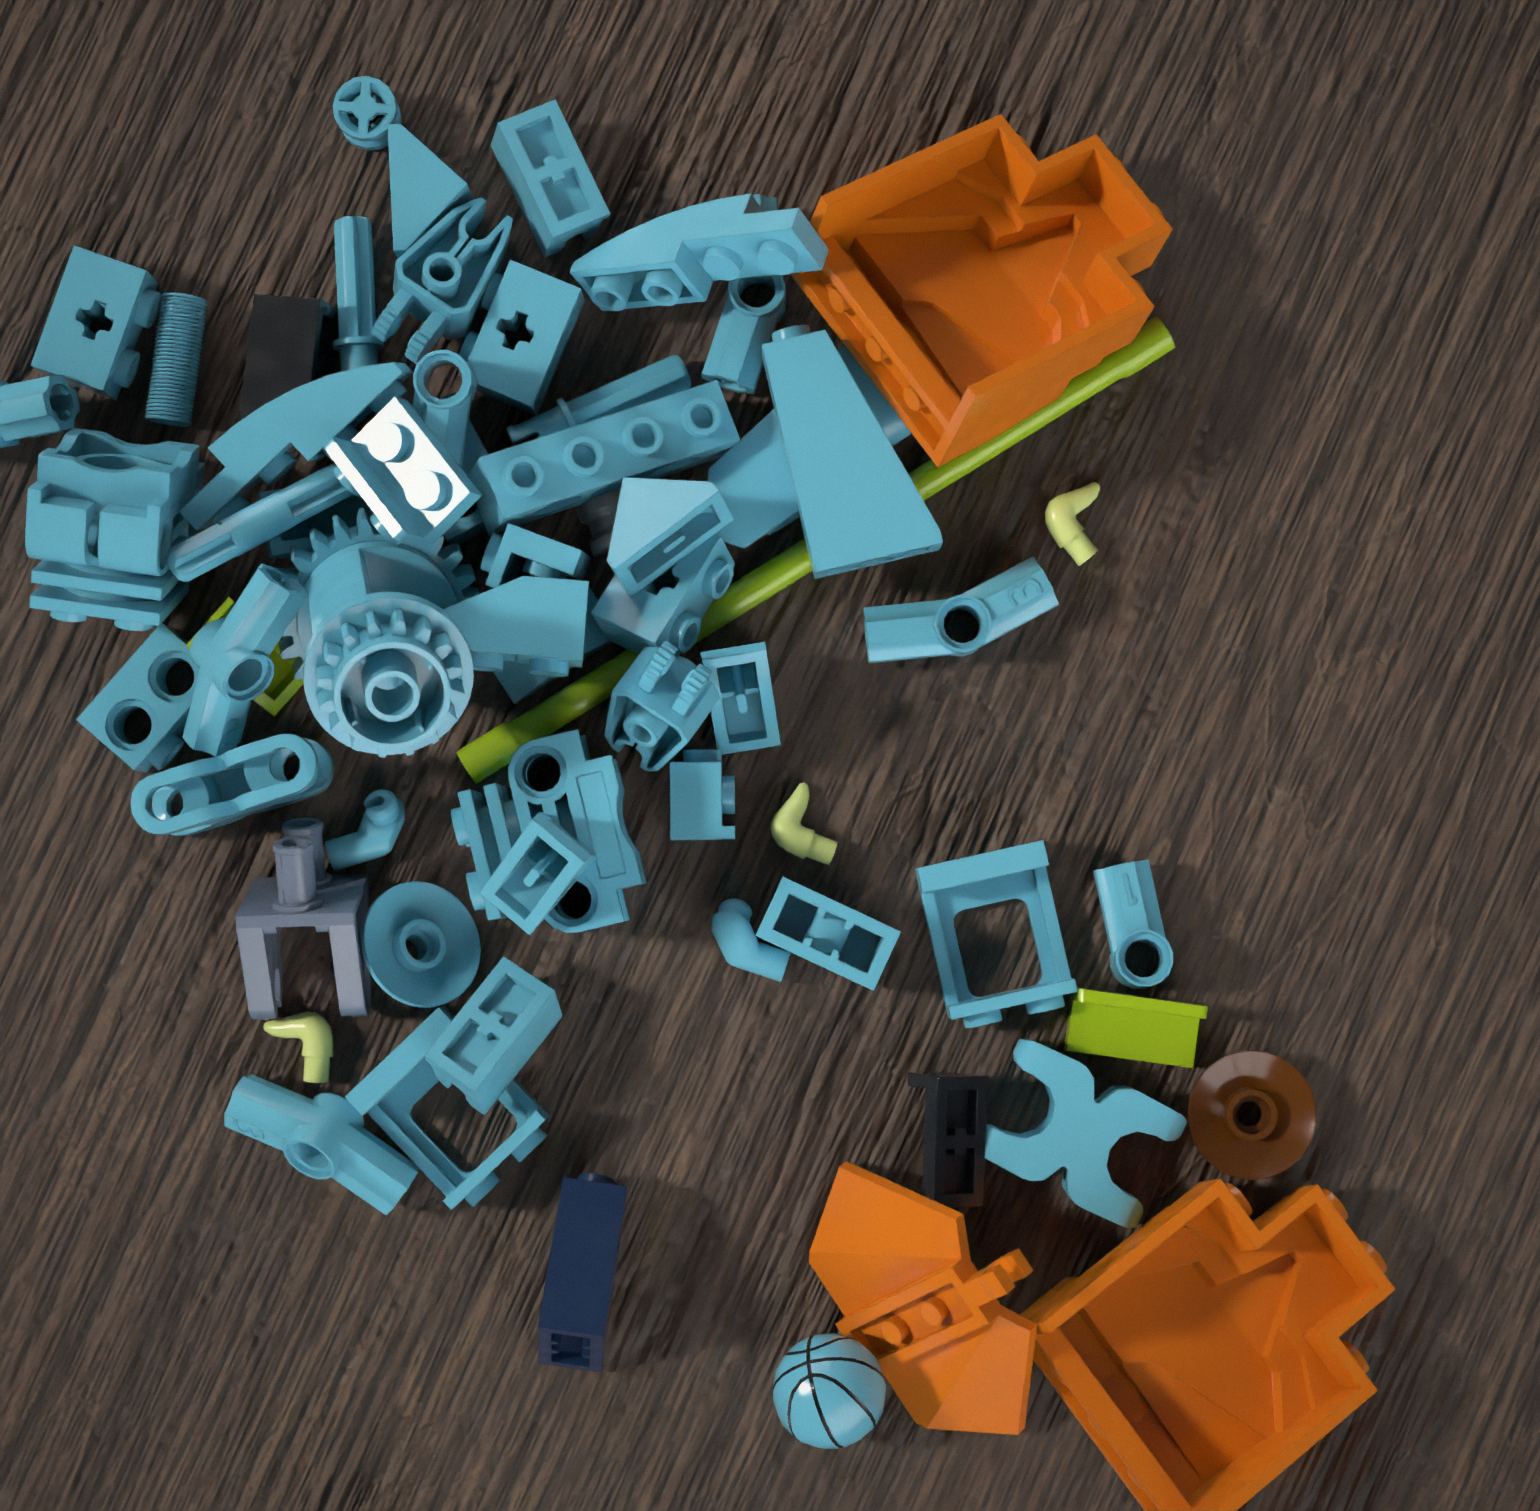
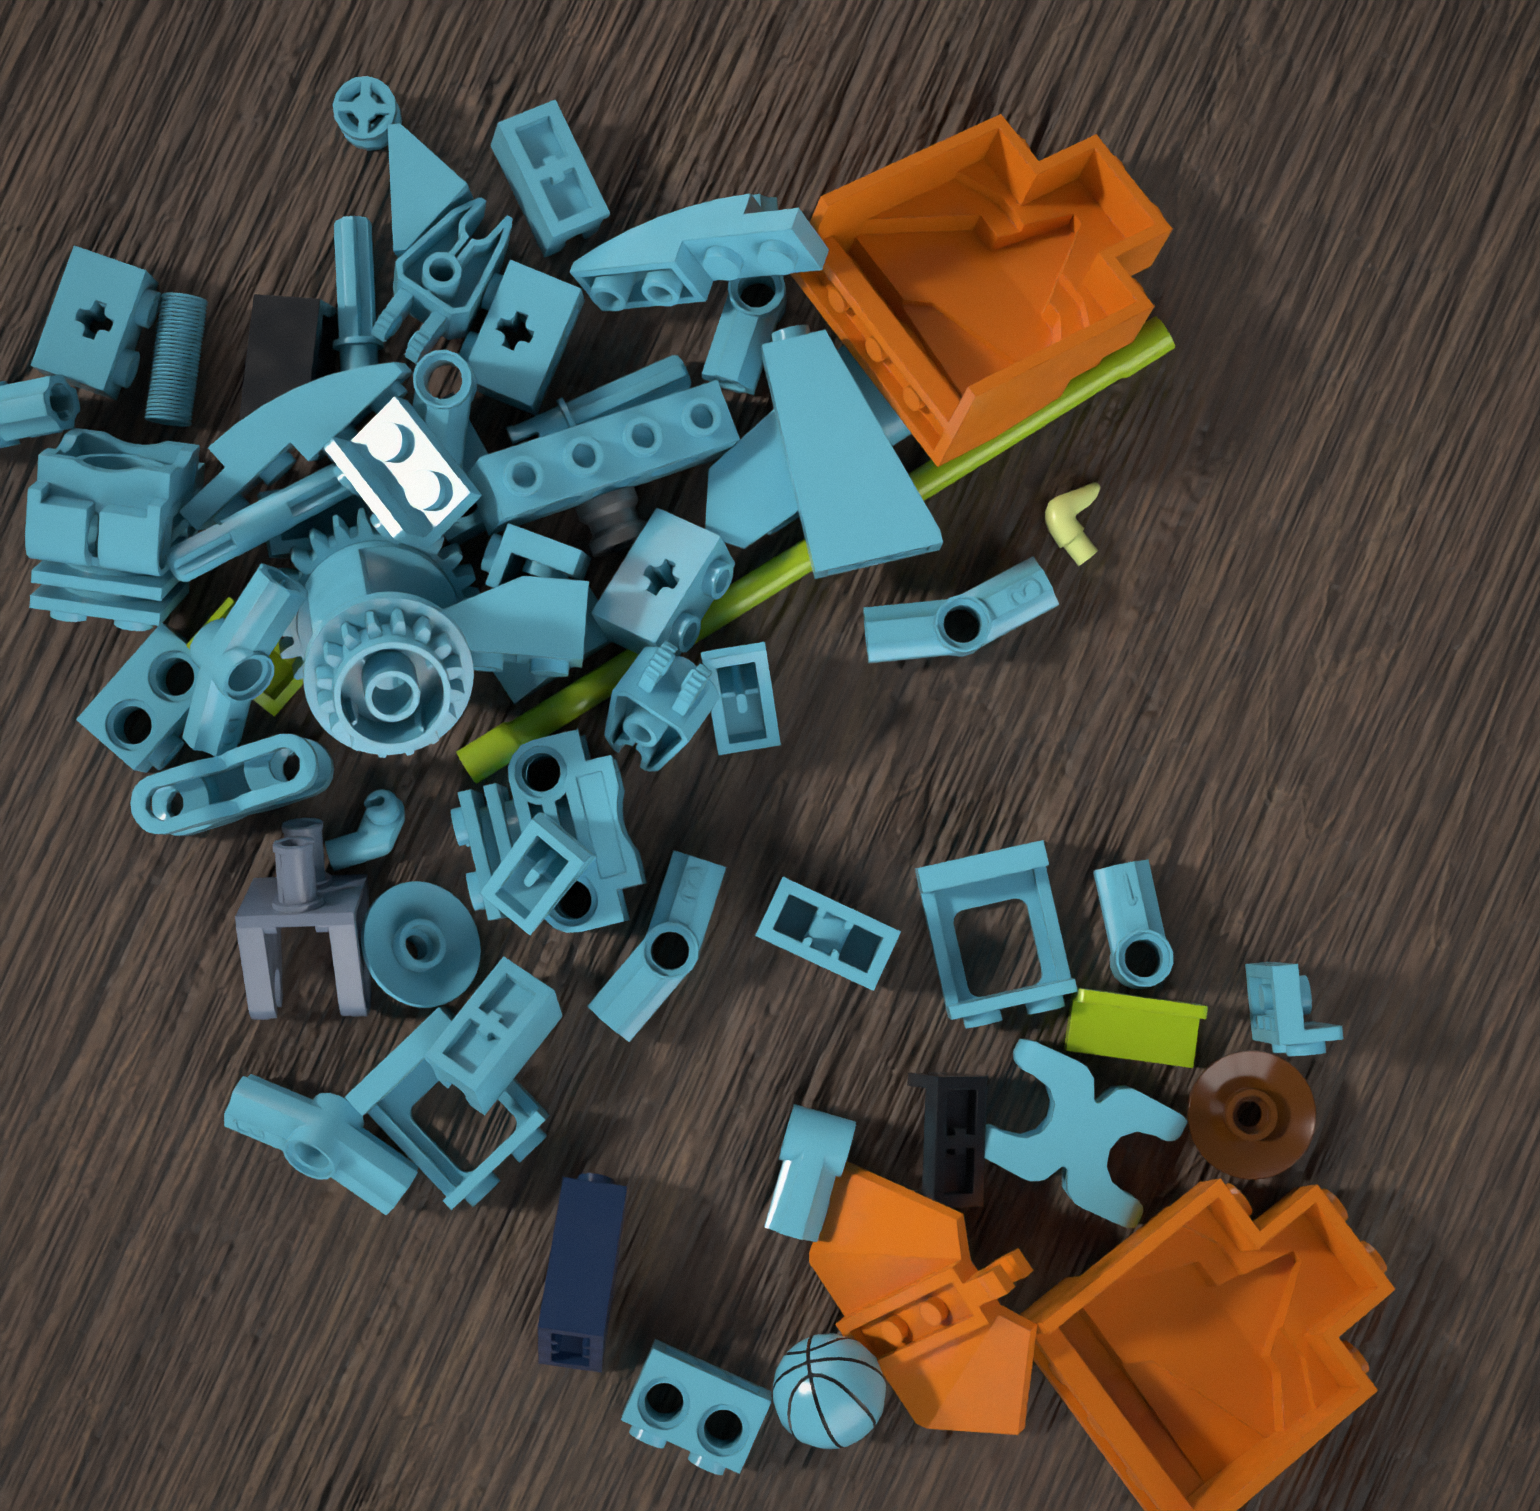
(316, 1040): yellowish green animal -> none
(641, 982): none -> medium azure piece
(660, 525): medium azure slope -> none
(700, 797): medium azure brick -> none
(703, 1392): none -> medium azure brick
(740, 944): medium azure arm -> none
(794, 837): yellowish green animal -> none
(812, 1158): none -> medium azure piece
(1277, 1009): none -> medium azure bracket

